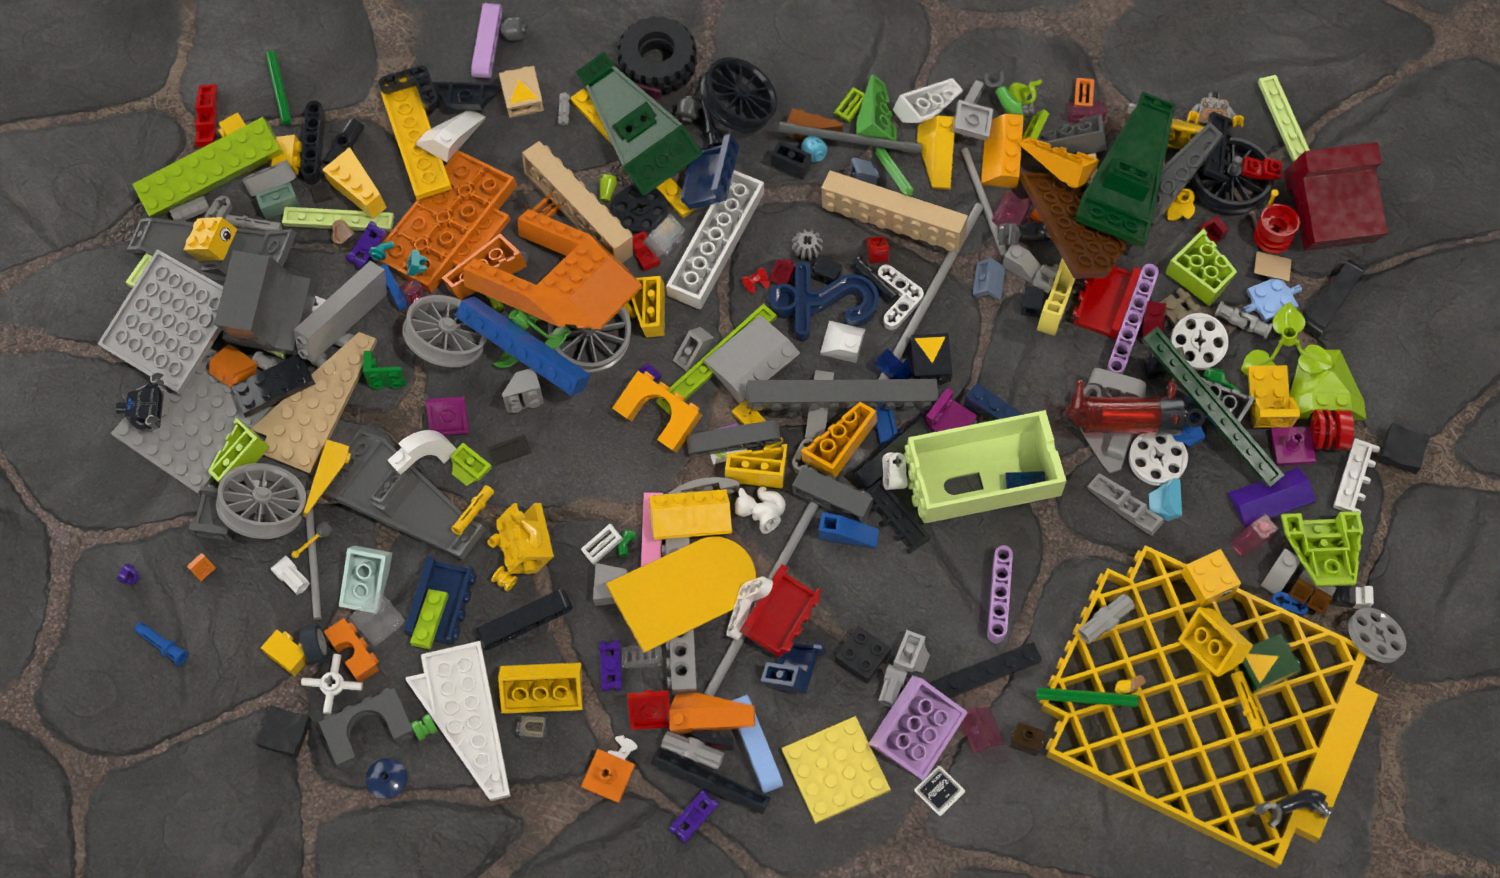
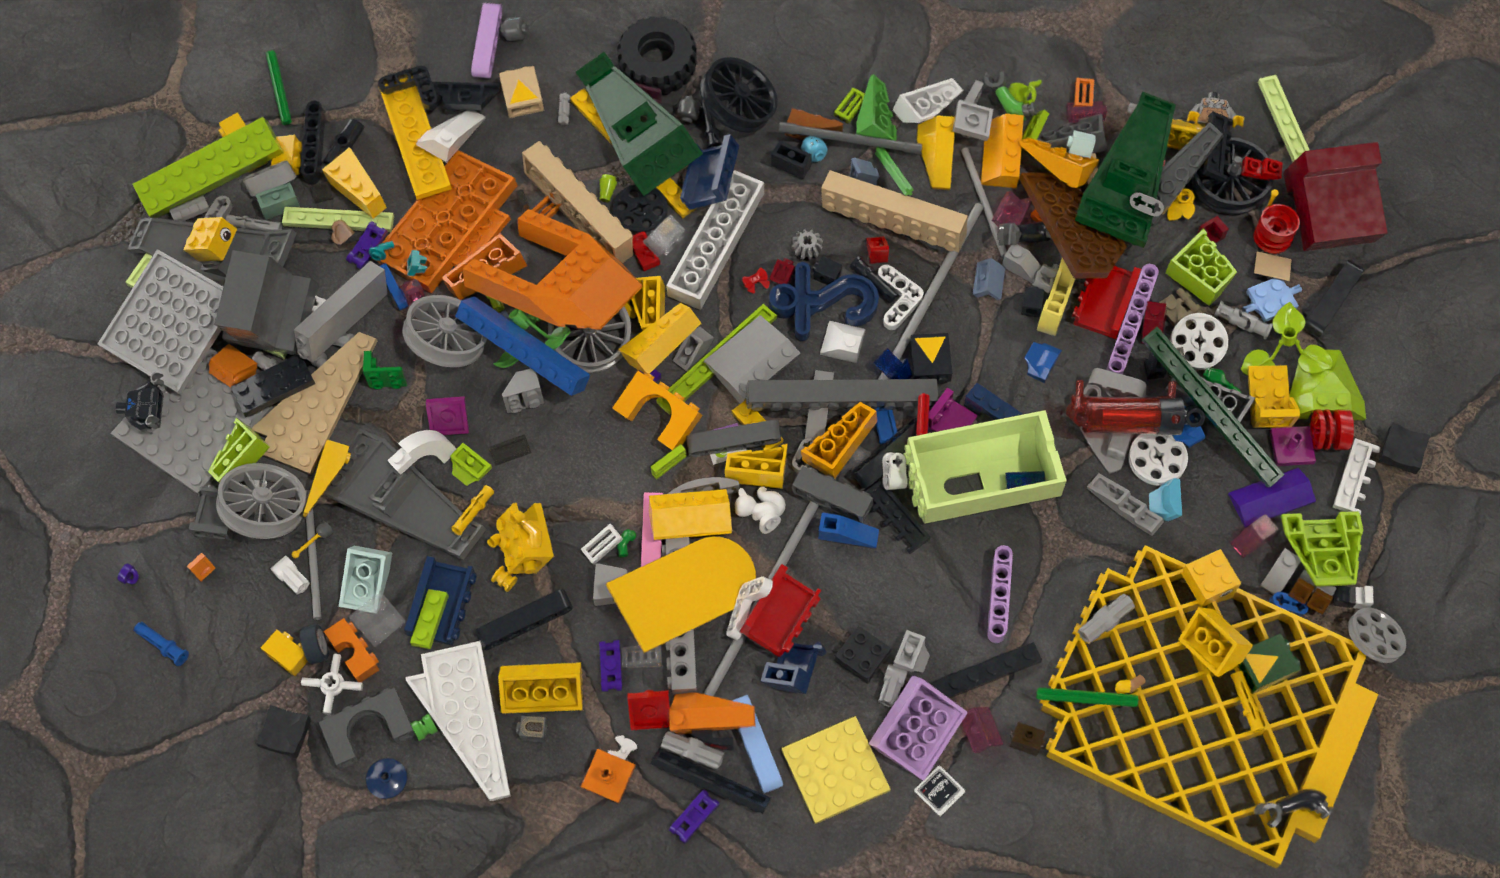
(206, 116): red slope -> none
(660, 338): none -> yellow wedge
(668, 461): none -> lime tile
(923, 414): none -> red axle
(1041, 360): none -> blue slope
(1081, 144): none -> light aqua brick
(1144, 208): none -> light grey beam

